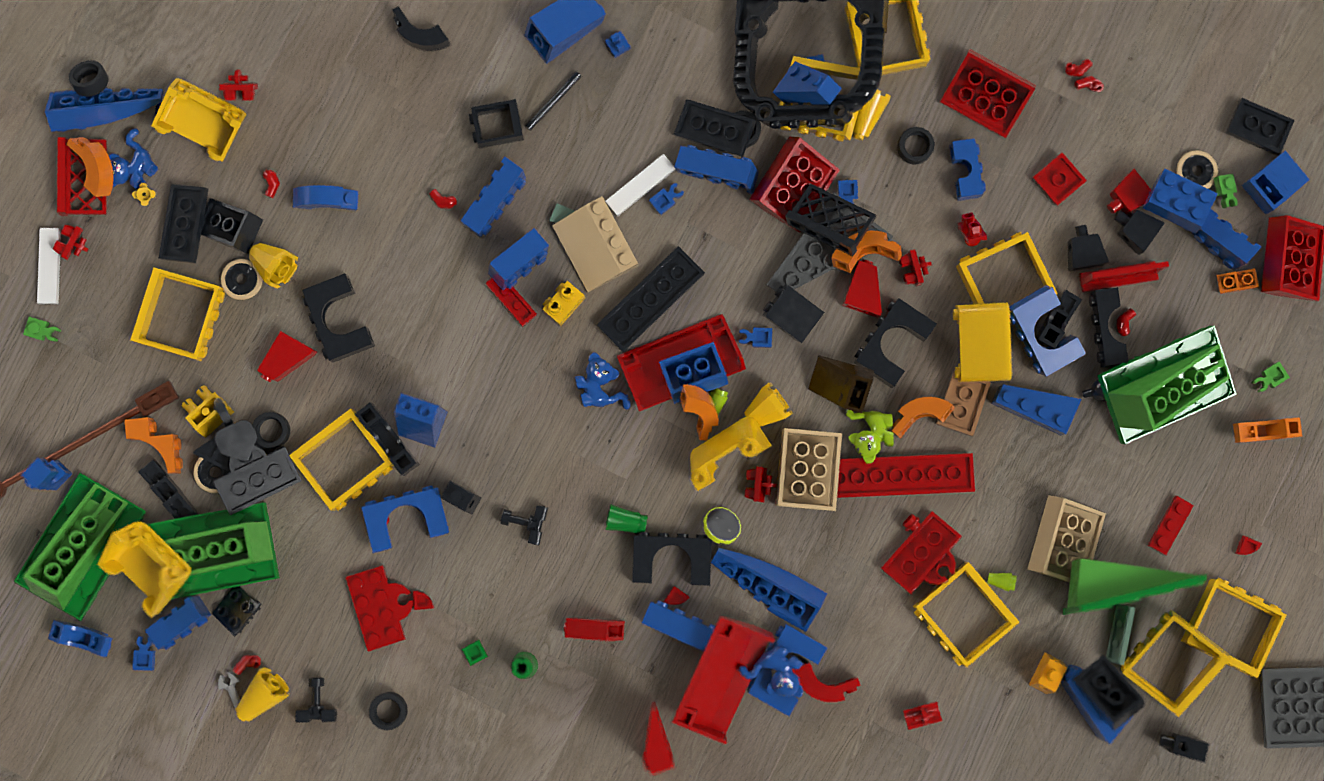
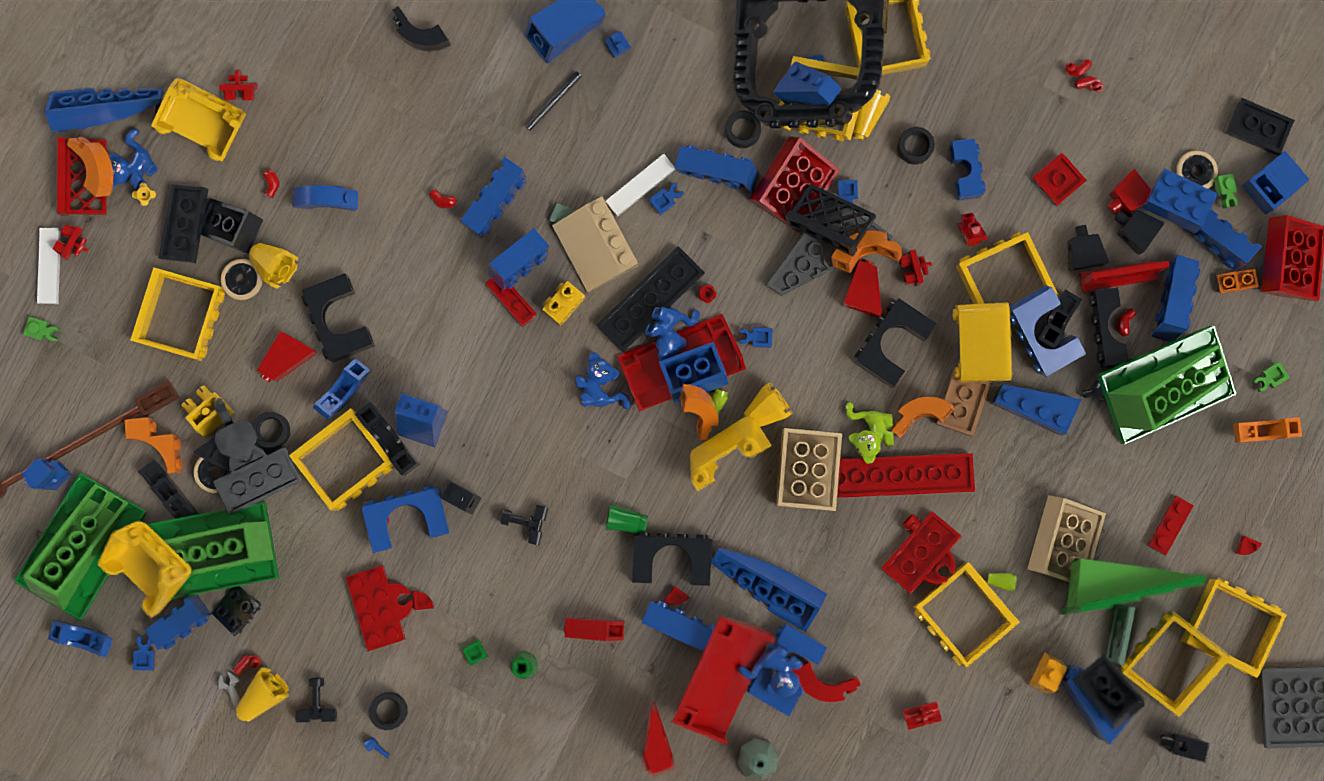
(84, 69): black tyre -> none
(343, 390): none -> blue arch
(372, 743): none -> blue hand
(494, 108): black window -> none
(668, 340): none -> blue animal
(703, 297): none -> red plate
(714, 127): black plate -> none
(722, 525): black tile -> none
(753, 752): none -> sand green cone
(763, 484): red hips -> none
(792, 313): black brick -> none
(841, 383): dark brown slope -> none
(988, 93): red slope -> none
(1177, 299): none -> blue wedge

